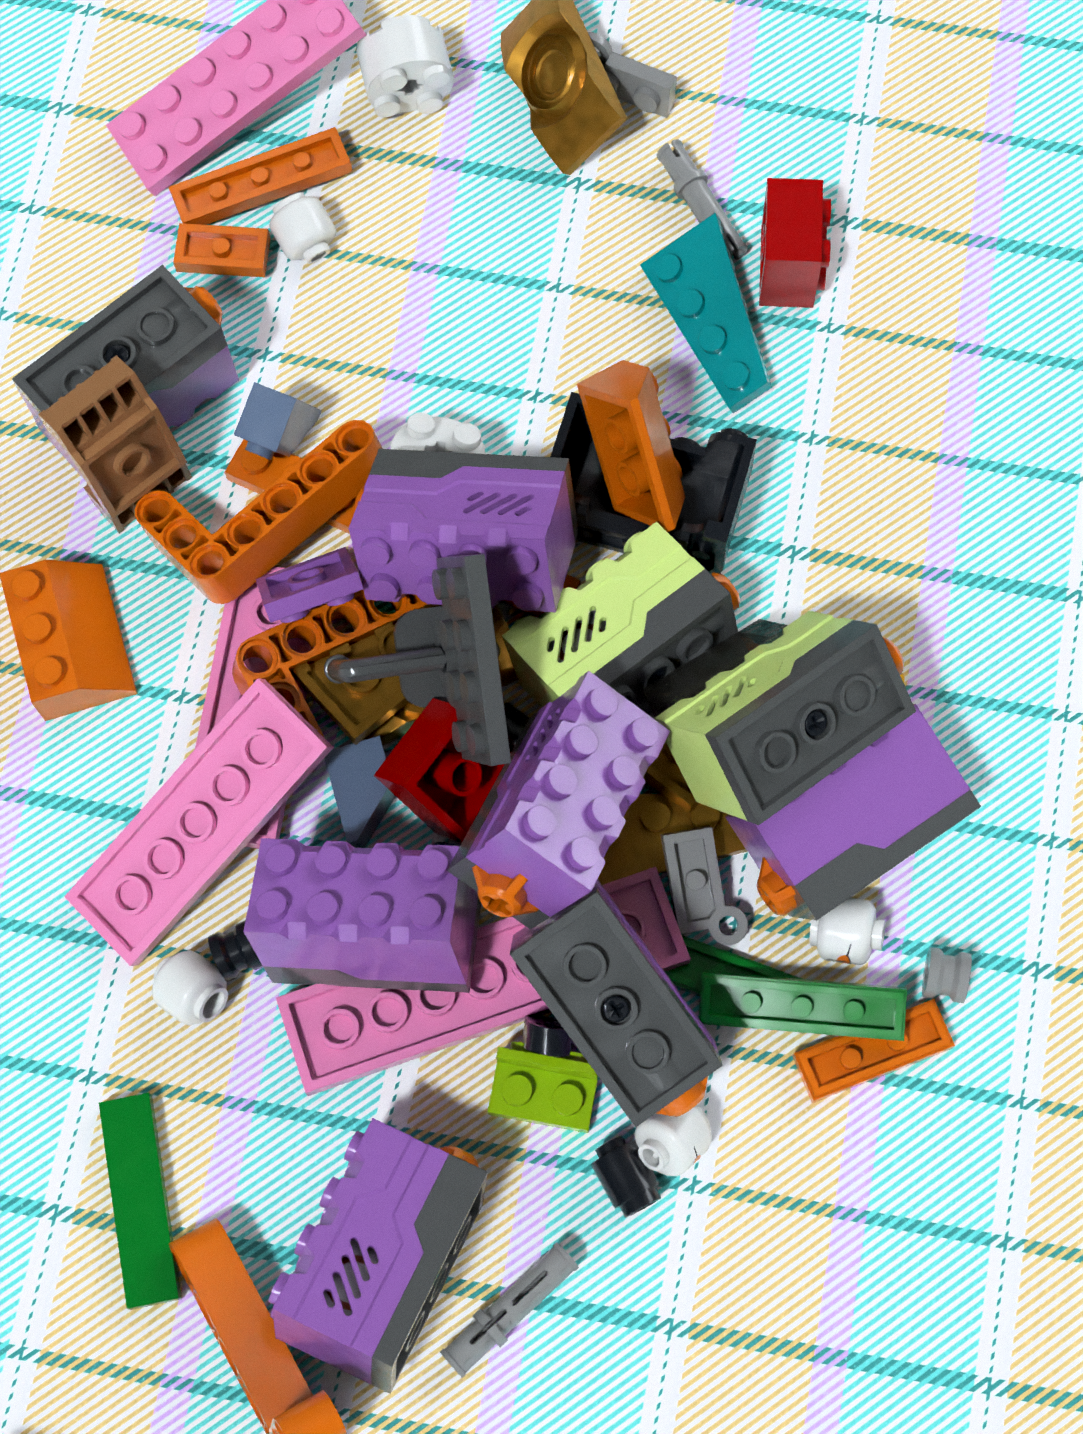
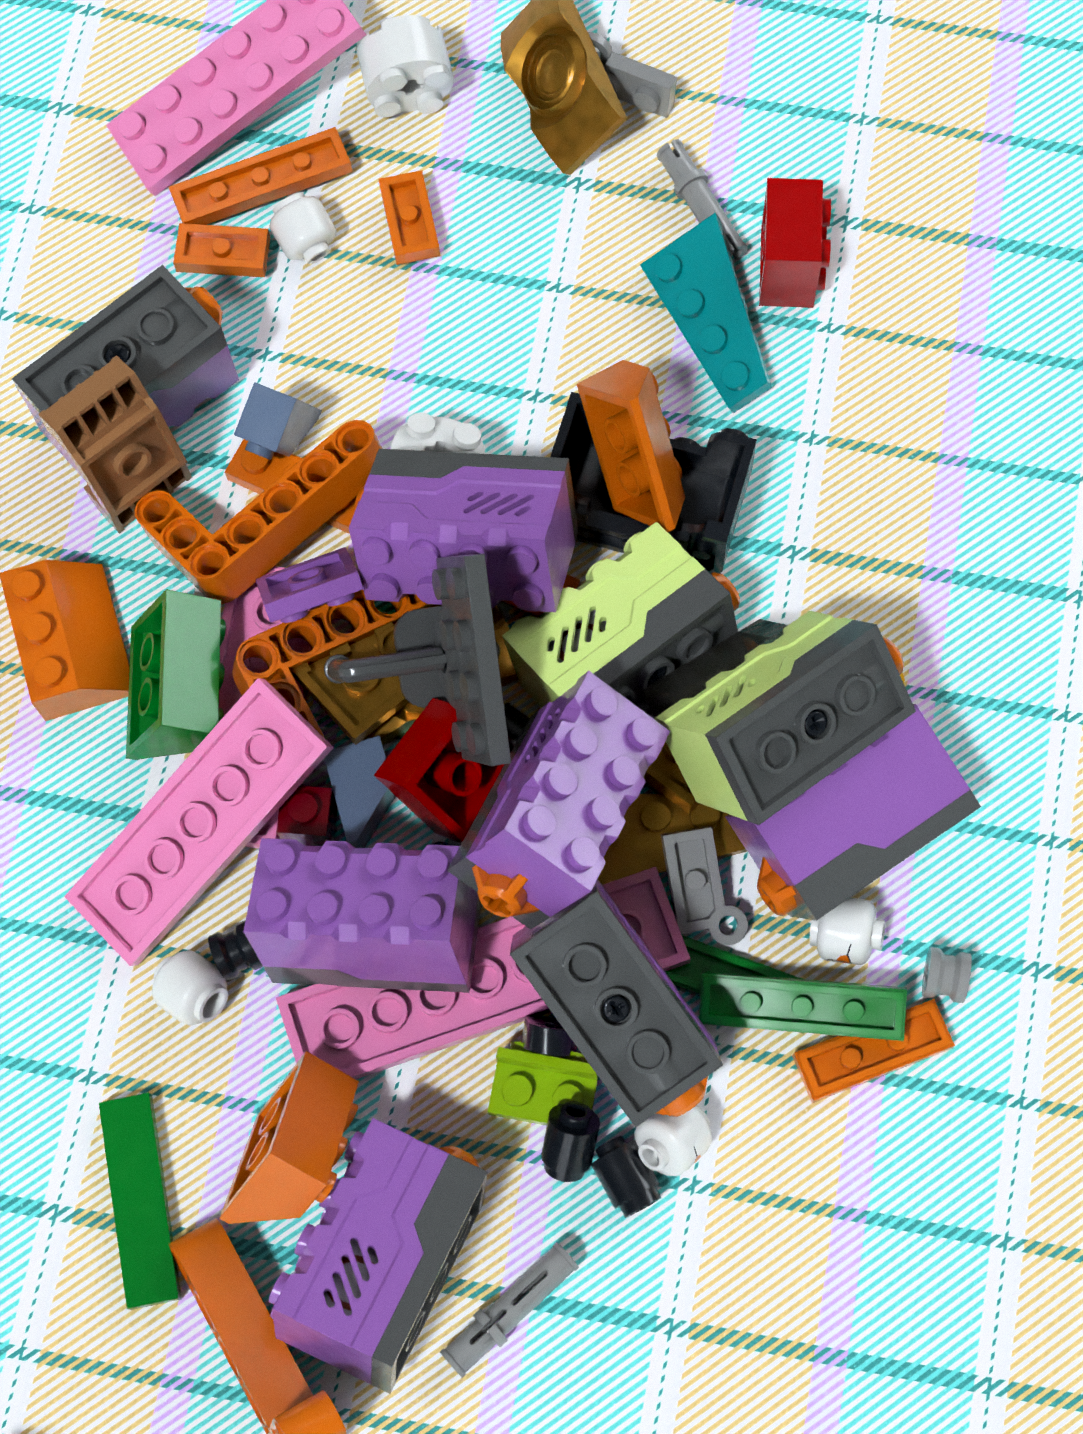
(174, 675): none -> slope
(293, 1145): none -> orange slope
(308, 816): none -> dark red brick
(409, 217): none -> orange plate
(570, 1141): none -> black brick

